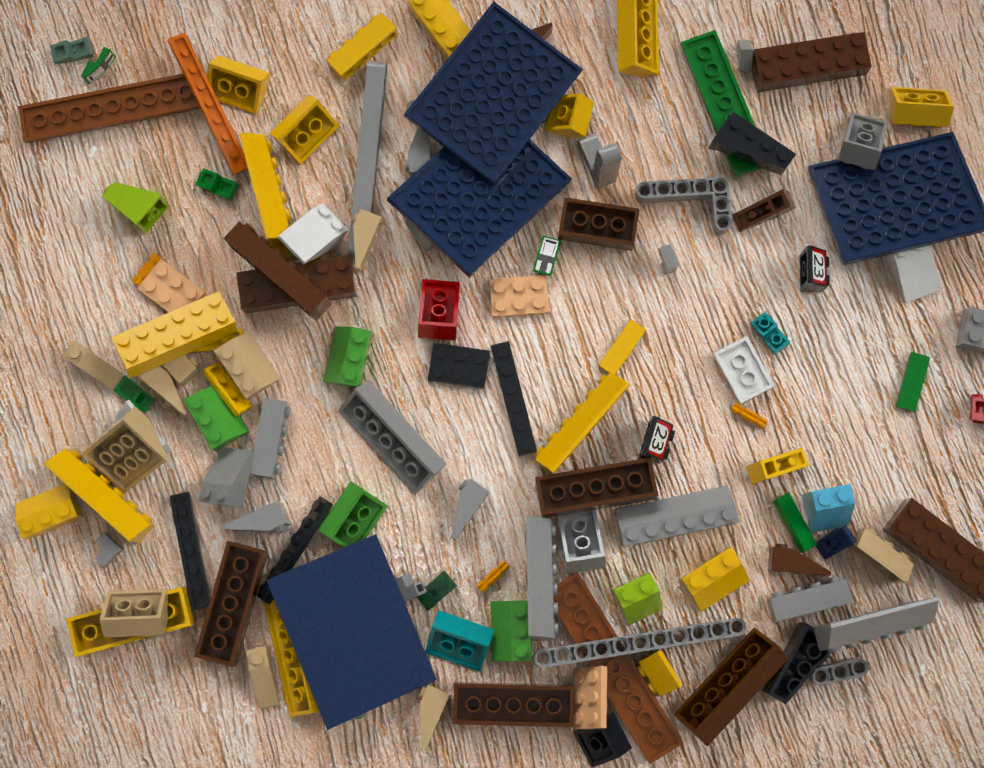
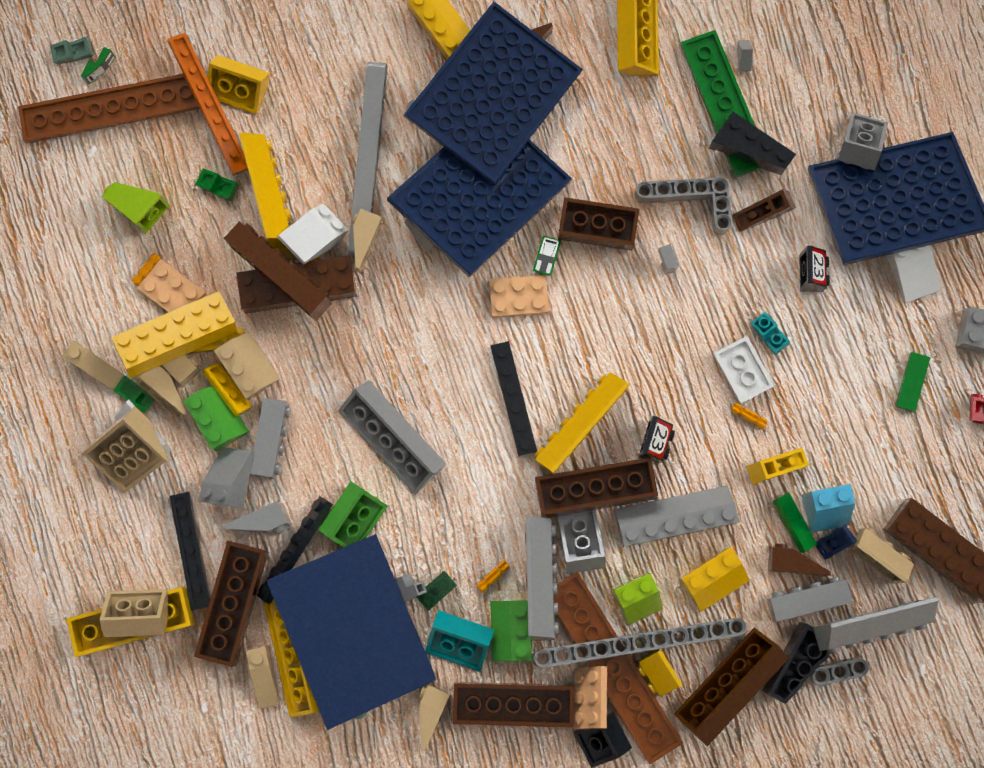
(47, 511): yellow slope -> none
(100, 495): yellow slope -> none
(111, 549): light grey piece -> none
(304, 129): yellow slope -> none
(348, 356): bright green slope -> none
(362, 46): yellow brick -> none
(418, 153): light grey slope -> none
(438, 309): red slope -> none
(458, 365): black plate -> none
(469, 501): light grey slope -> none
(570, 116): yellow slope -> none
(601, 162): light grey beam -> none
(622, 347): yellow tile -> none
(810, 62): reddish brown brick -> none
(920, 107): yellow slope -> none

